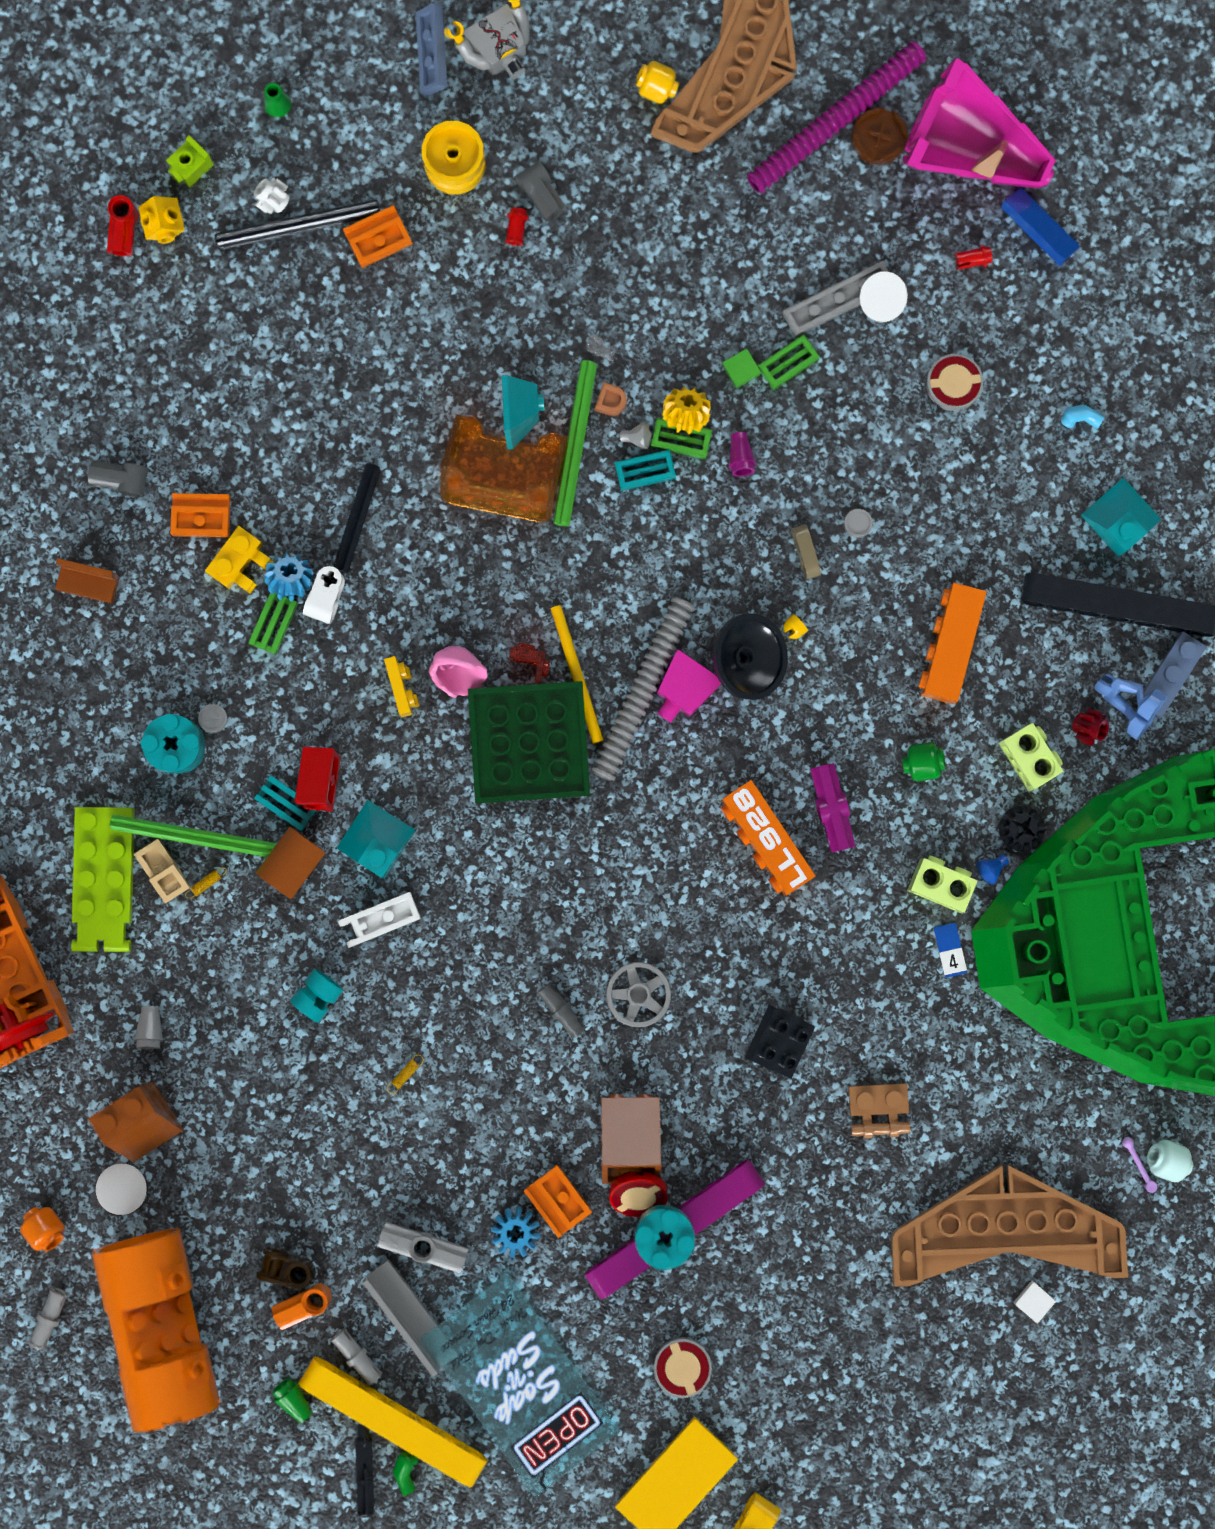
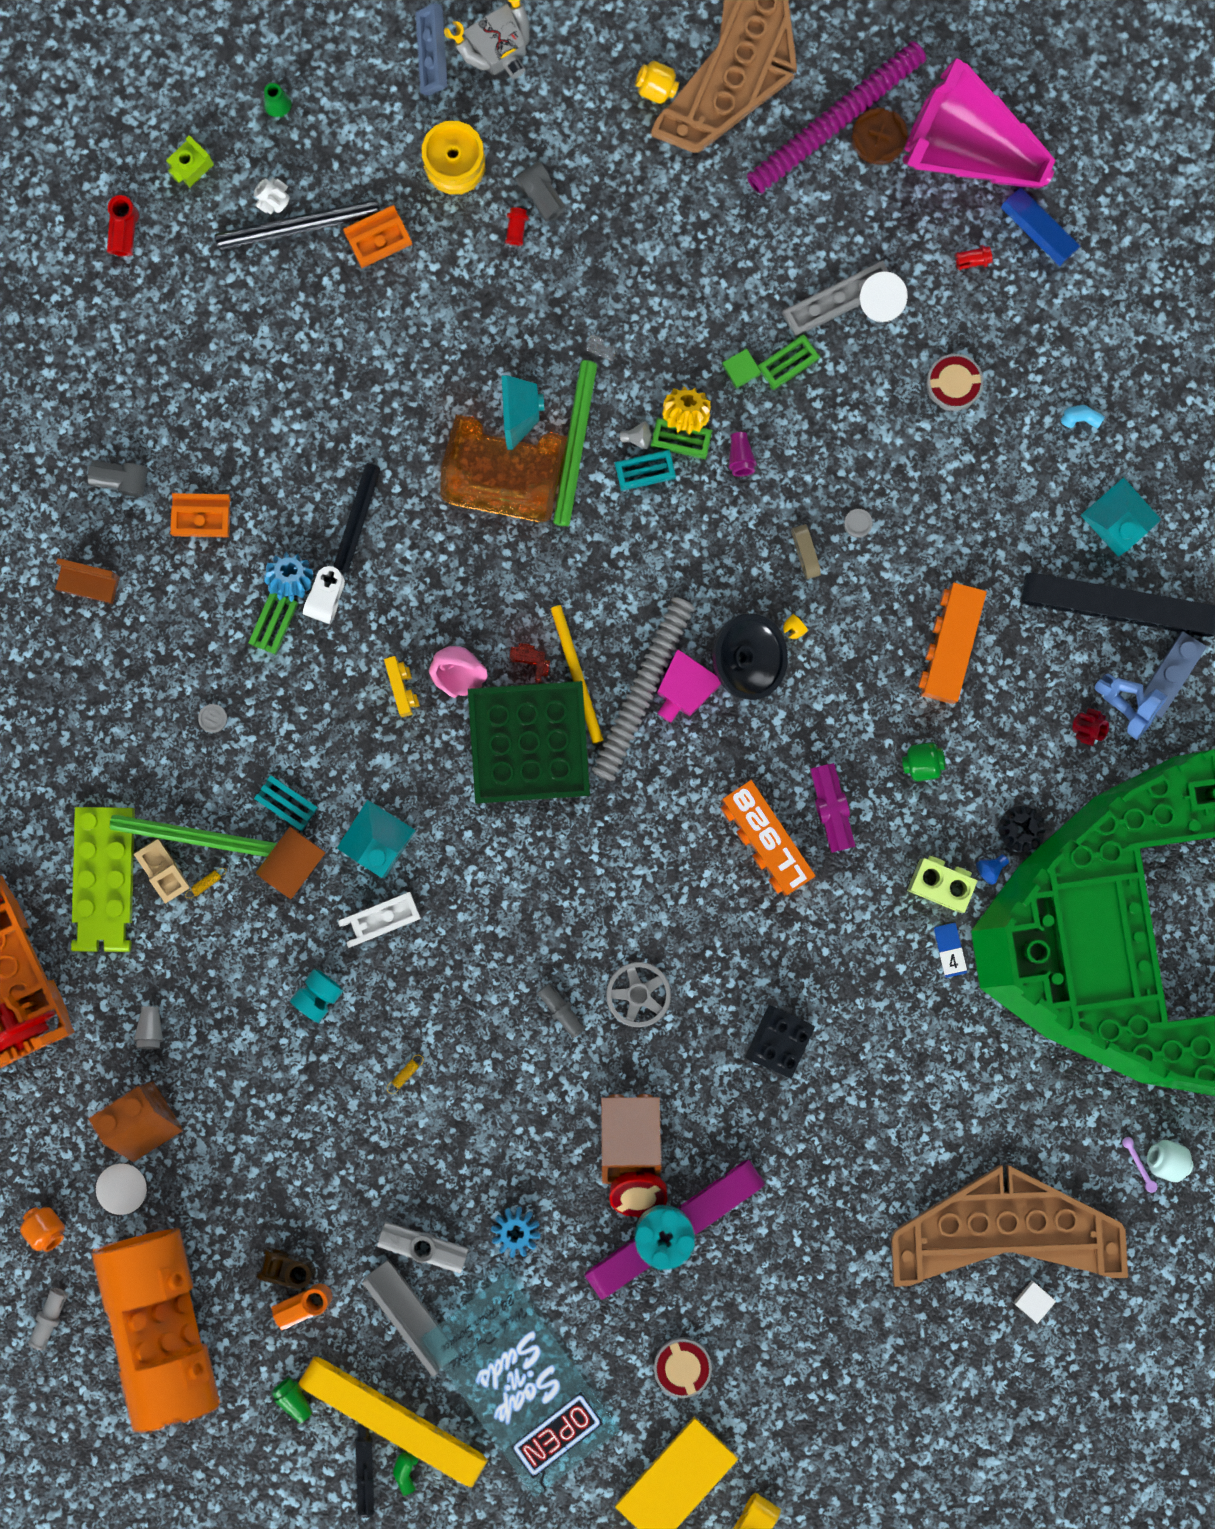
(158, 749): teal brick -> none
(161, 219): yellow brick -> none
(235, 557): yellow plate -> none
(317, 778): red hinge -> none
(356, 1356): light grey pin -> none
(558, 1200): orange plate -> none
(611, 400): nougat tile -> none
(879, 1100): medium nougat plate -> none
(989, 162): slope -> none
(1025, 761): yellowish green brick -> none

